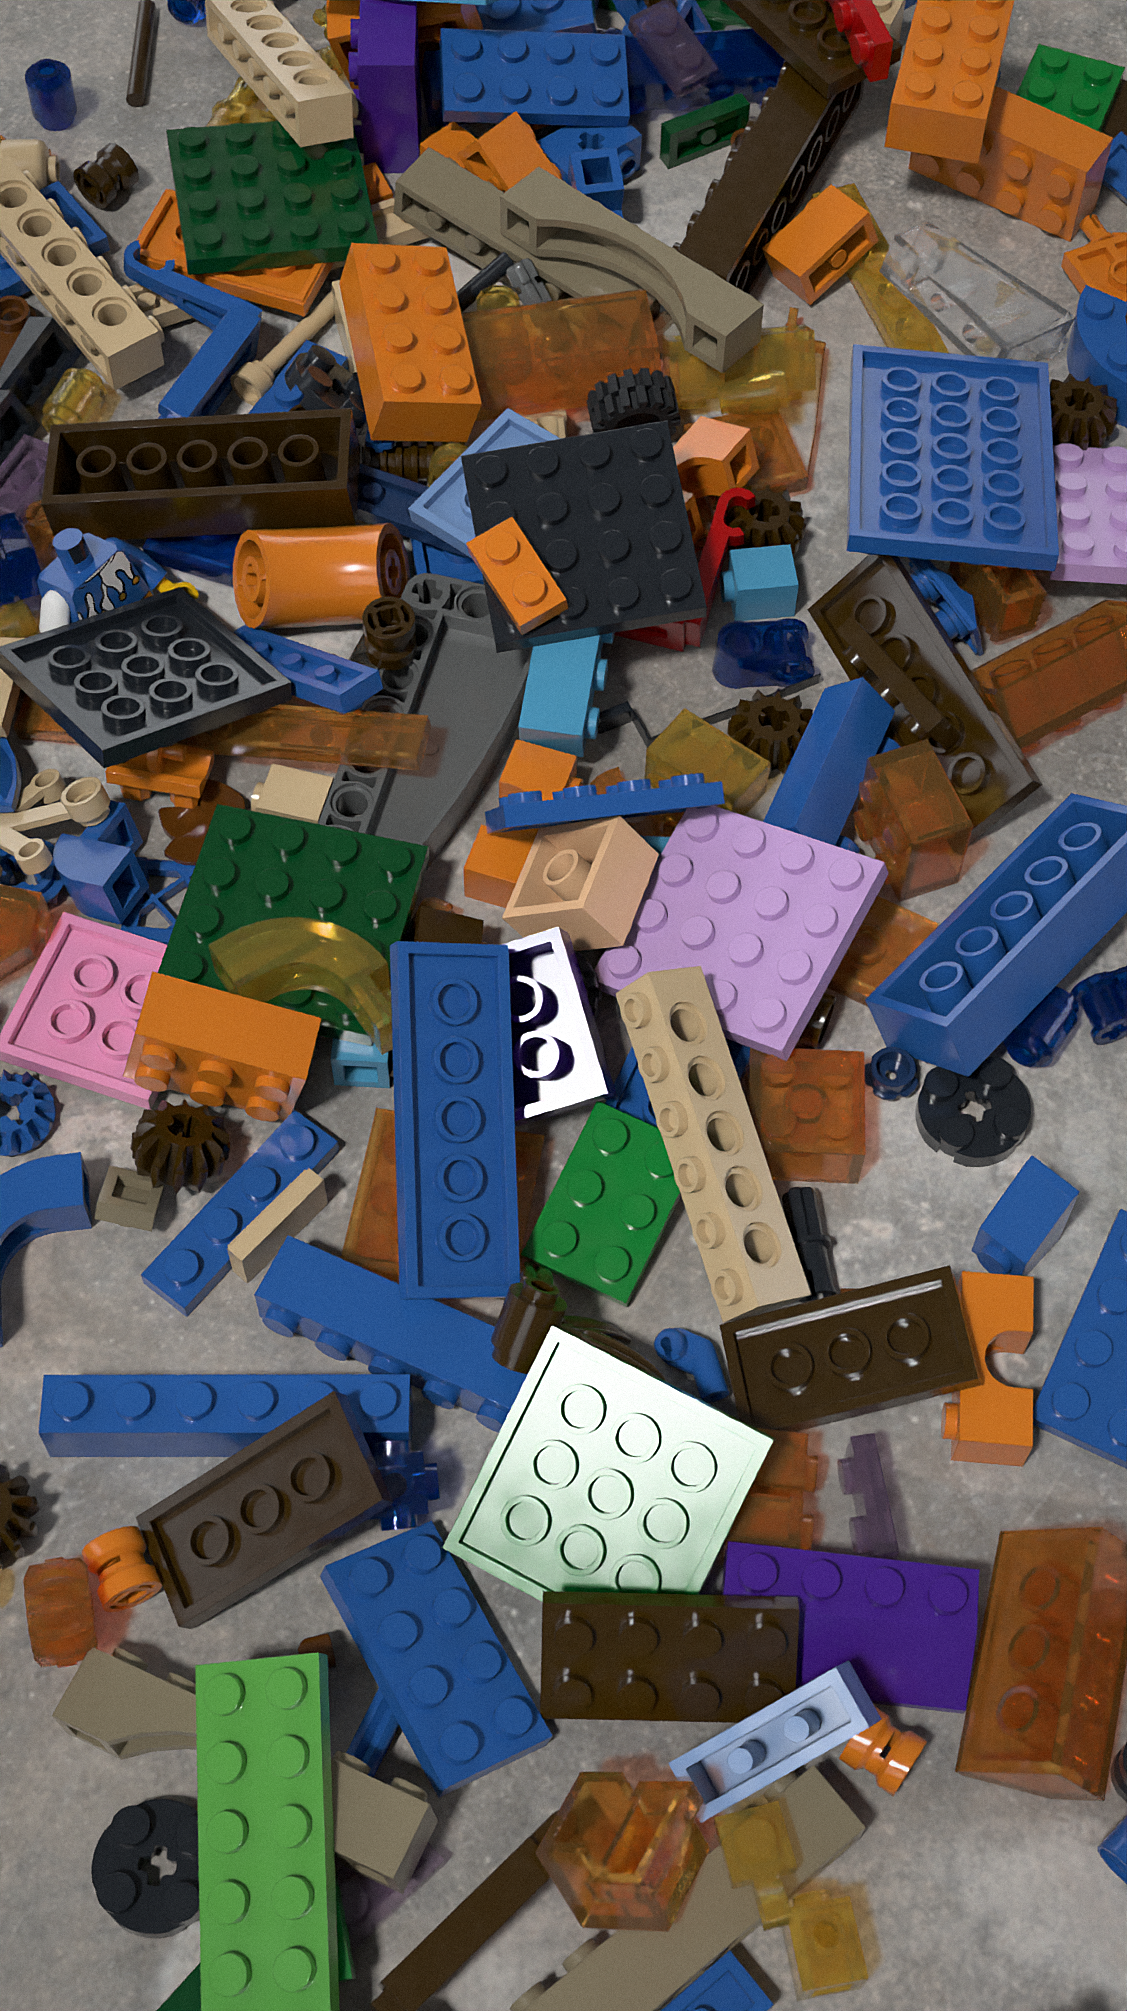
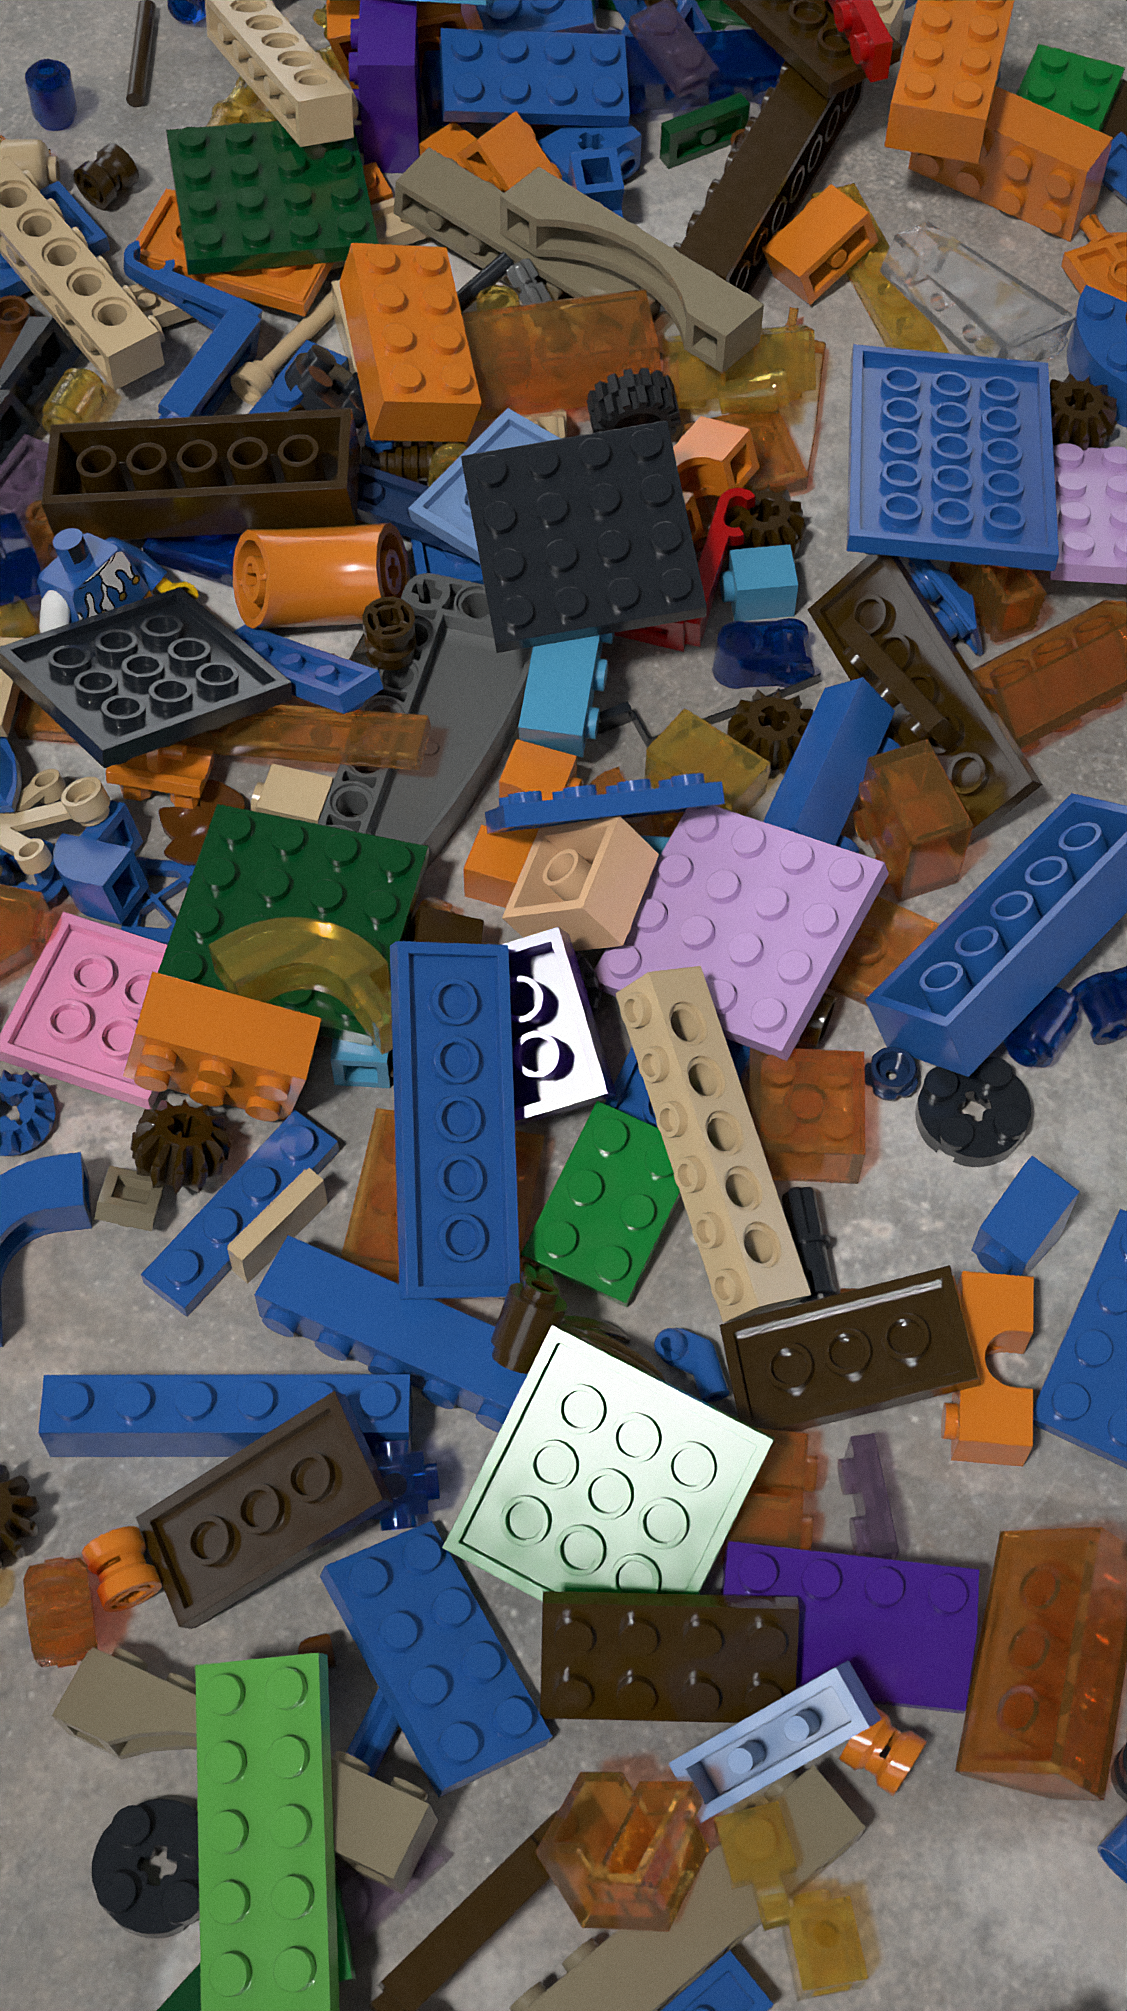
(517, 575): orange plate -> none

